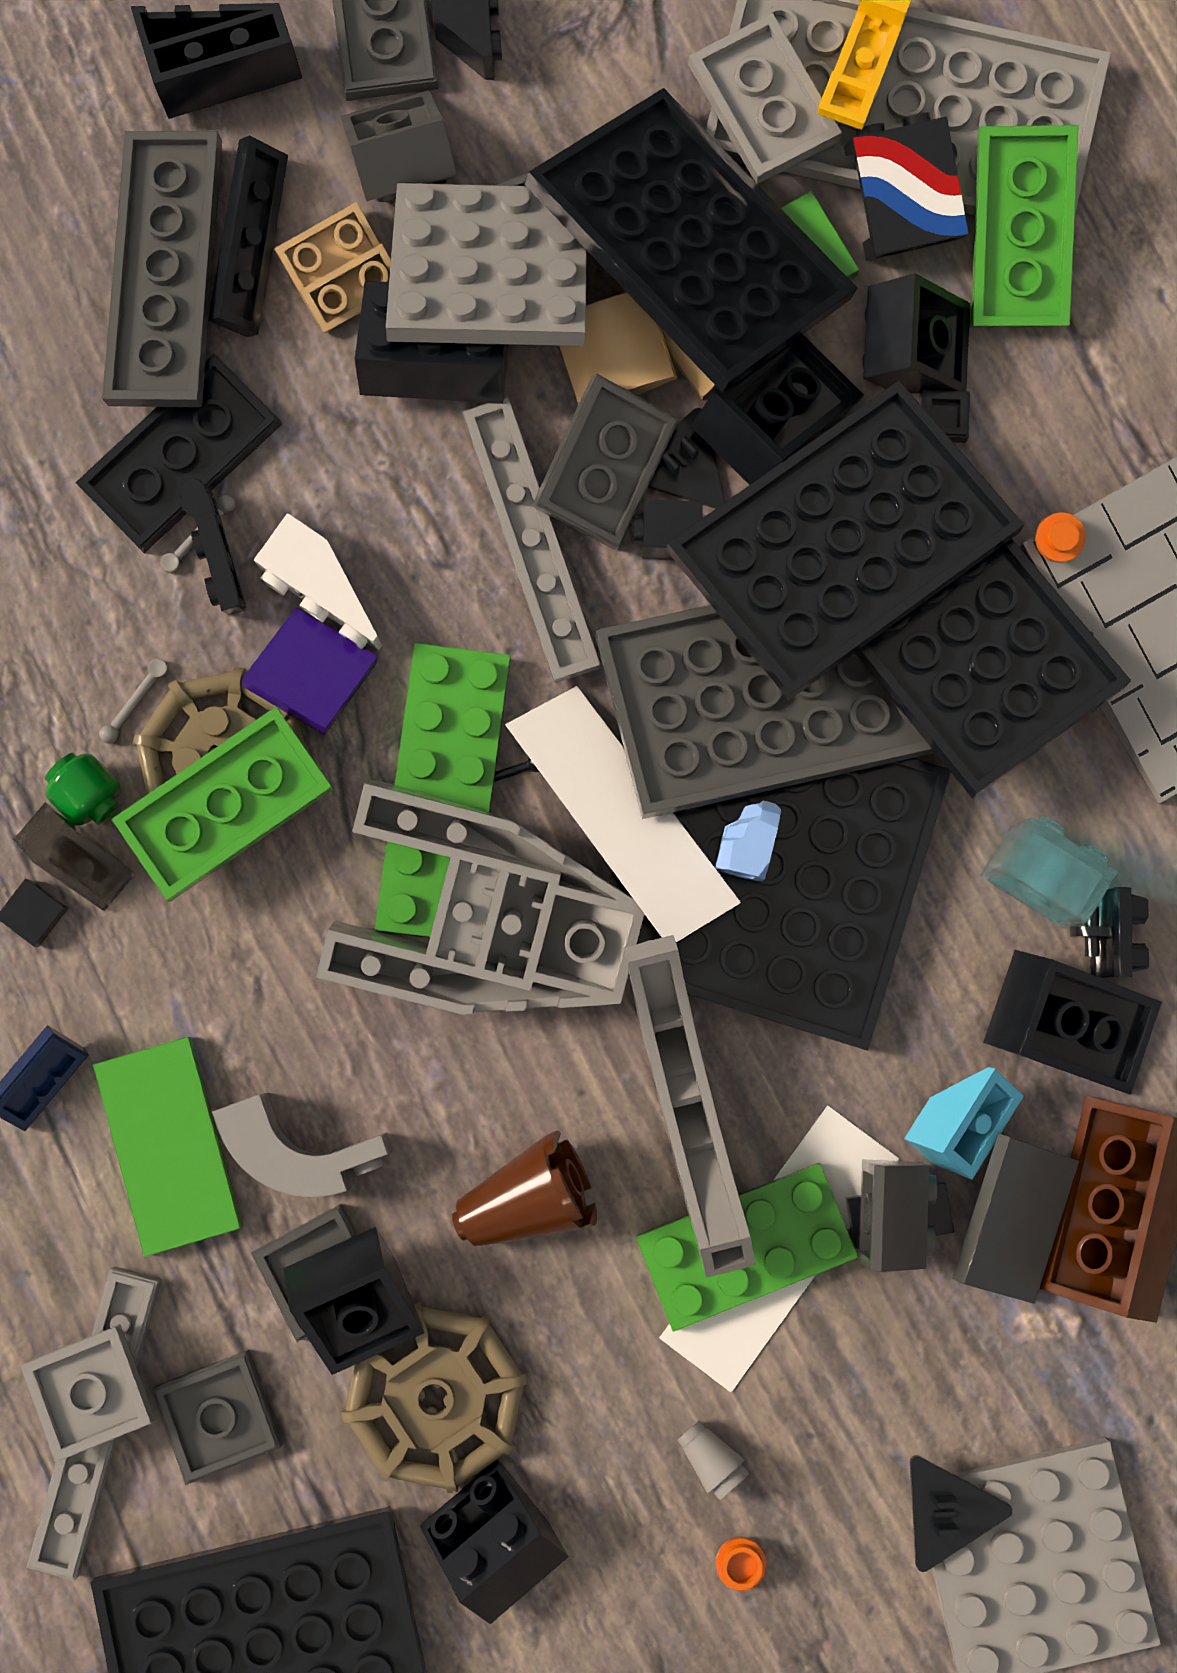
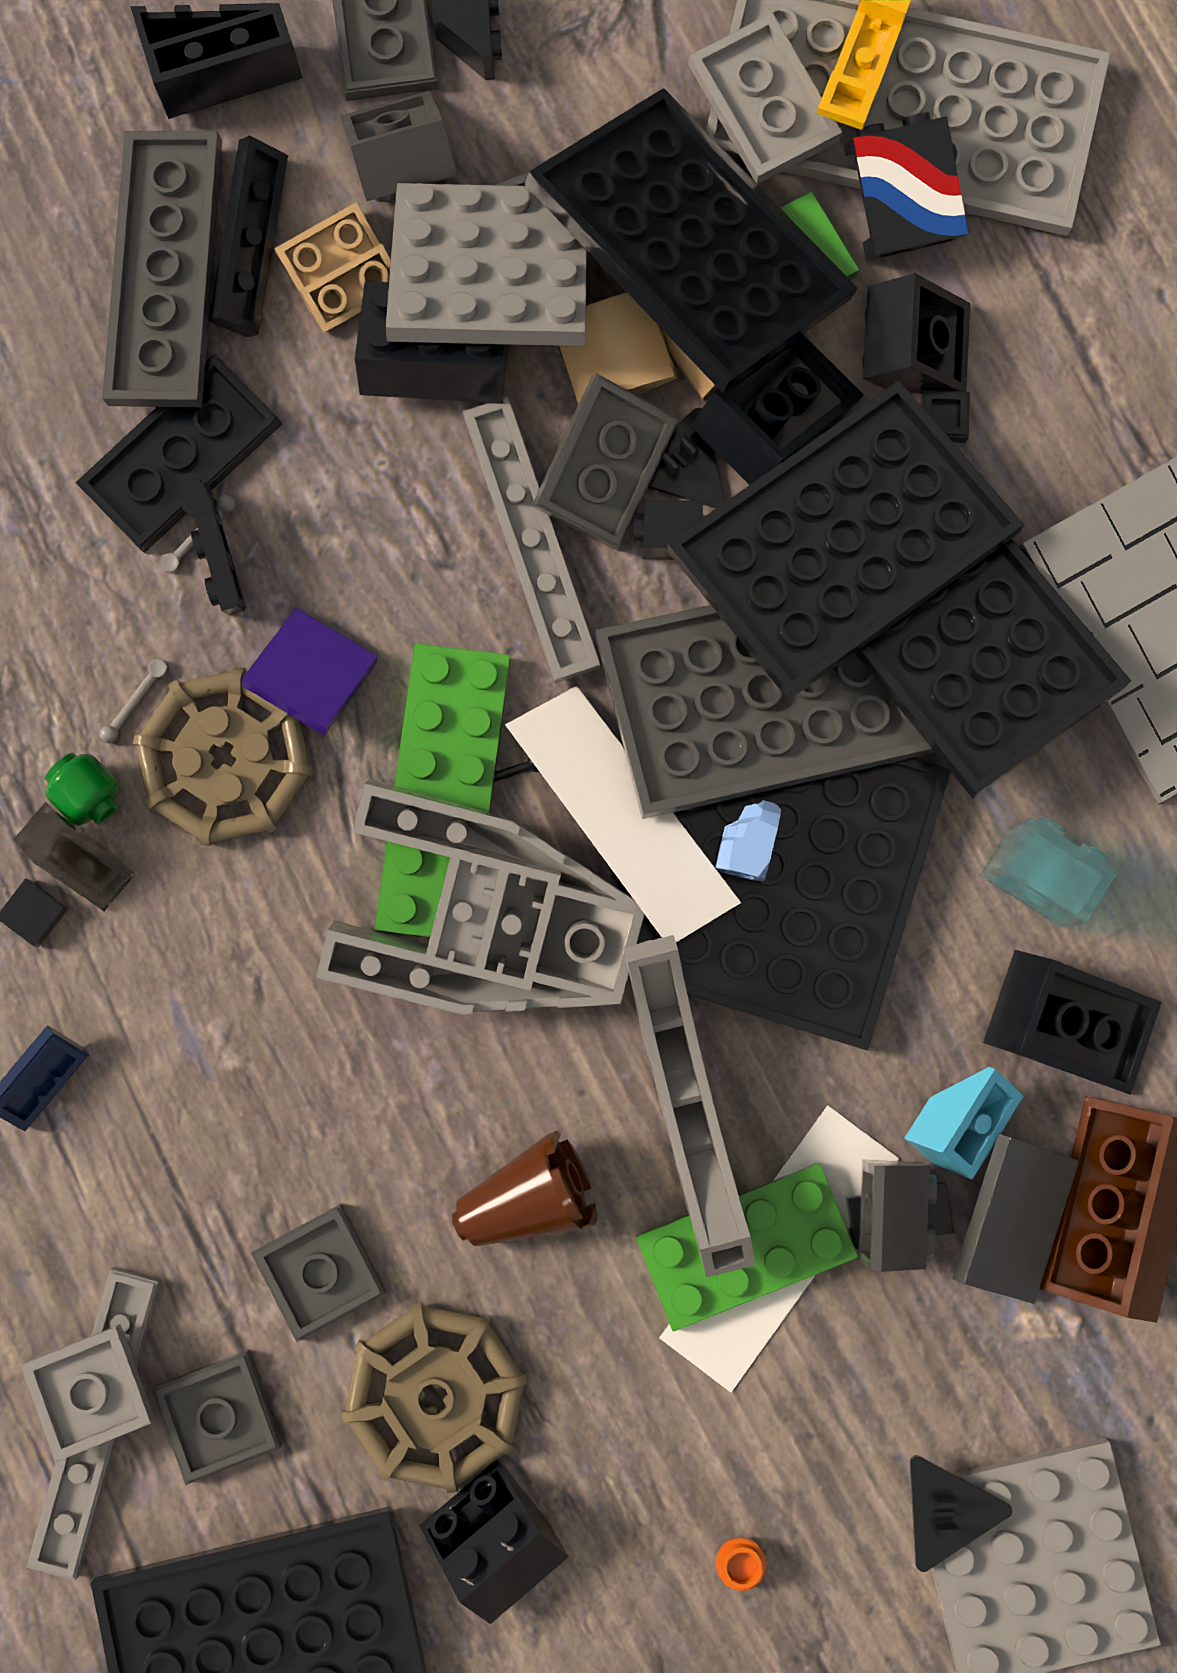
(167, 1146): bright green tile -> none
(222, 804): bright green plate -> none
(272, 1159): light grey arch -> none
(306, 565): white slope -> none
(352, 1301): black slope -> none
(713, 1460): light grey cone -> none
(1024, 226): bright green plate -> none
(1060, 537): orange plate -> none
(1110, 934): black hips -> none

